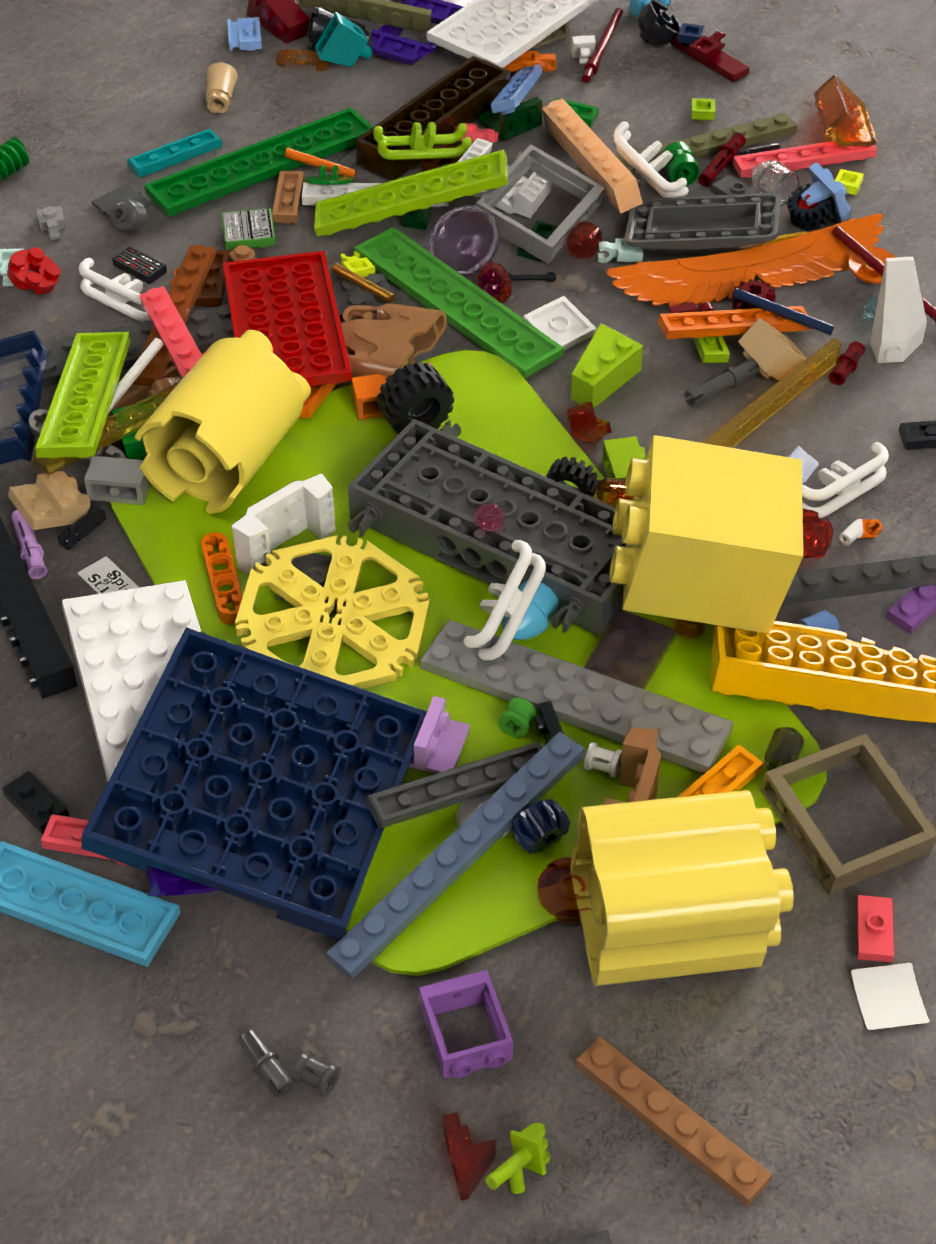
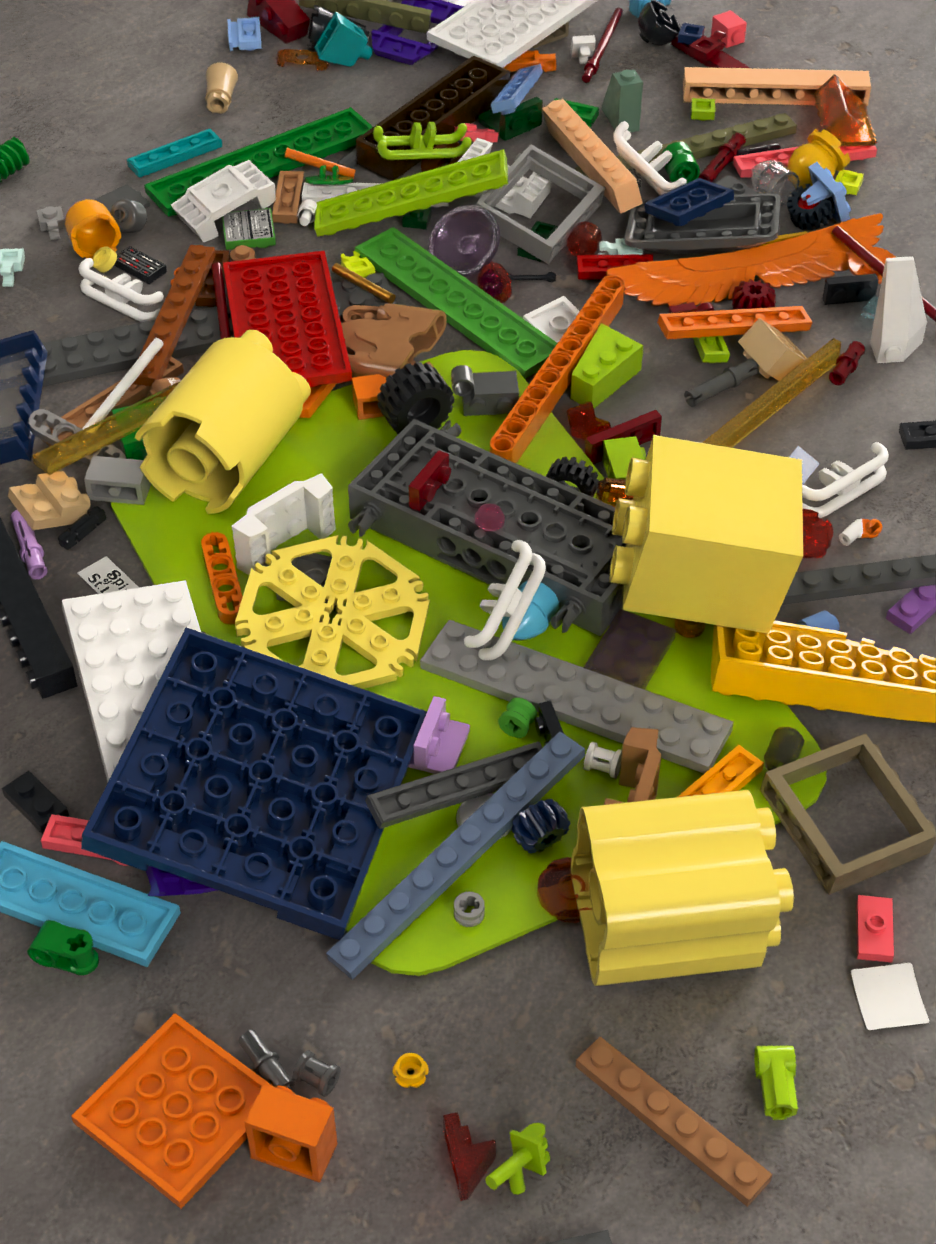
(41, 280): red plate -> none
(64, 948): none -> green piece
(83, 395): lime plate -> none
(91, 228): none -> light orange cylinder
(104, 259): none -> light yellow tile
(171, 329): coral plate -> none
(173, 1109): none -> orange plate
(221, 303): none -> dark red bar
(222, 194): none -> white plate
(291, 1132): none -> orange brick
(306, 212): none -> white cylinder
(408, 1062): none -> yellow plate
(428, 481): none -> dark red plate
(457, 994): medium lavender window -> none
(462, 902): none -> light grey bush
(486, 391): none -> dark grey hinge
(556, 372): none -> orange beam
(596, 266): none -> red plate
(624, 99): none -> sand green slope
(642, 427): none -> dark red plate
(689, 201): none -> dark blue plate
(731, 25): none -> coral brick
(767, 85): none -> light nougat brick
(777, 1071): none -> lime piece
(783, 311): dark blue bar -> none
(821, 148): none -> yellow tile
(850, 289): none -> black plate

